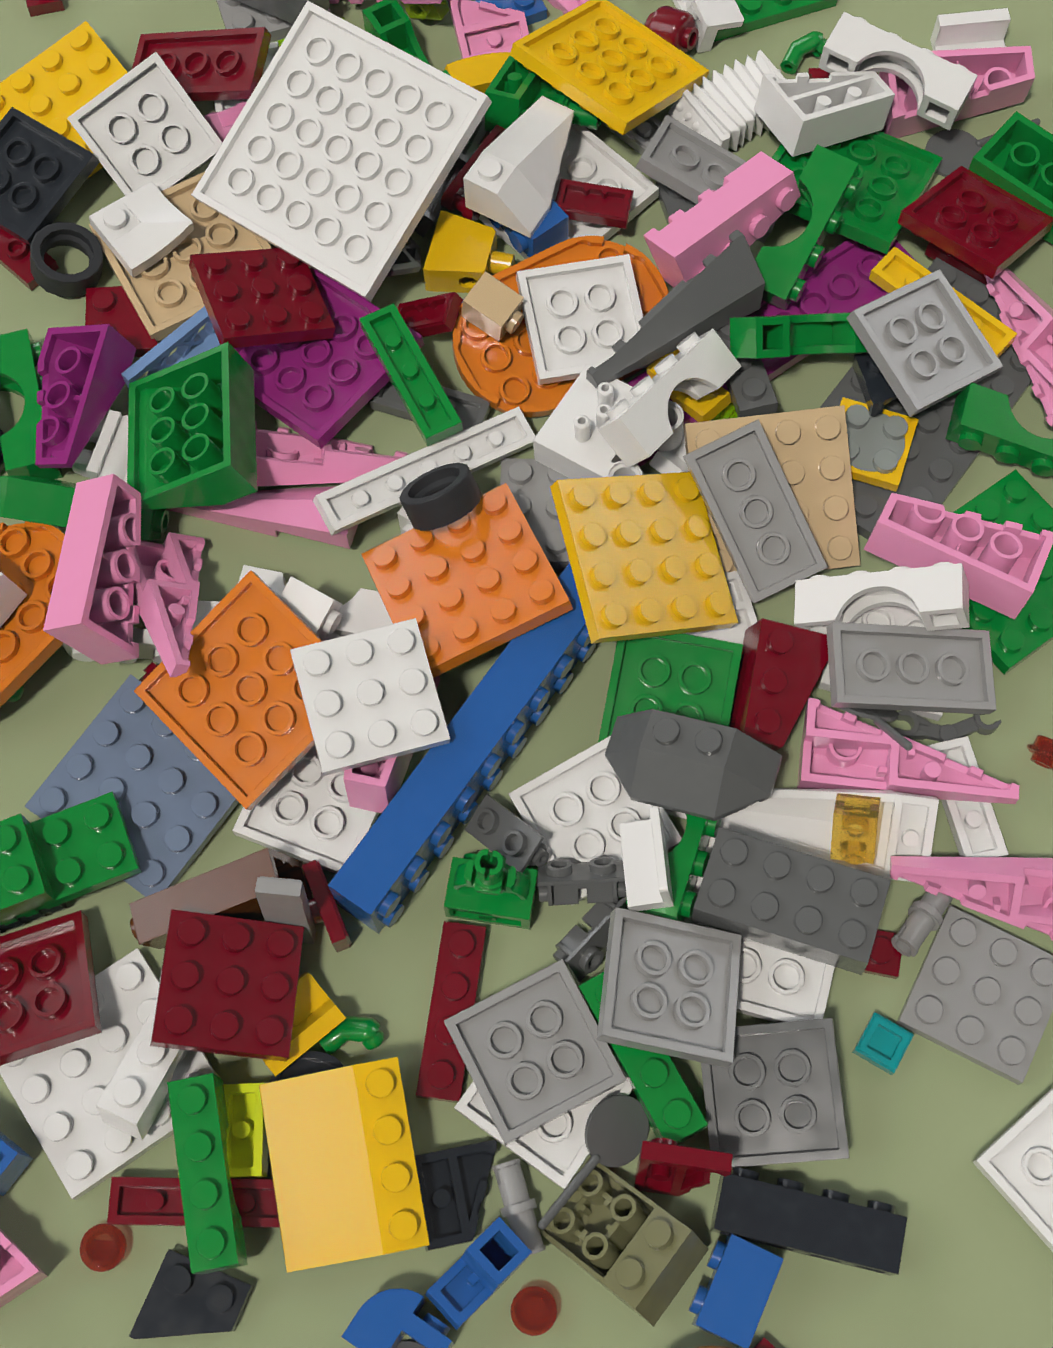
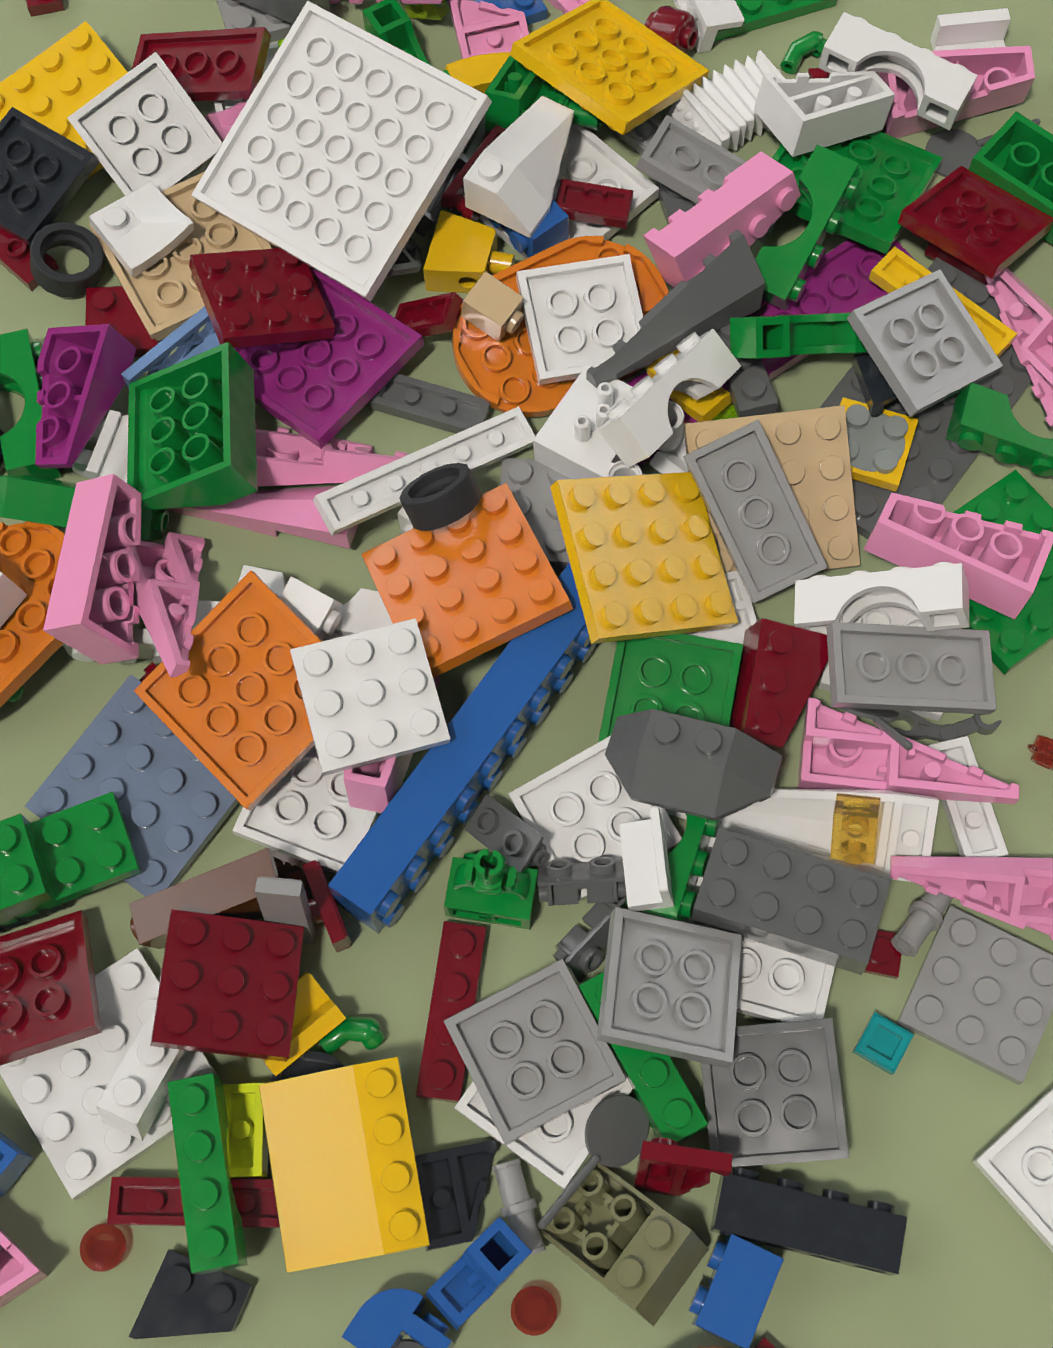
(411, 374): green plate -> none

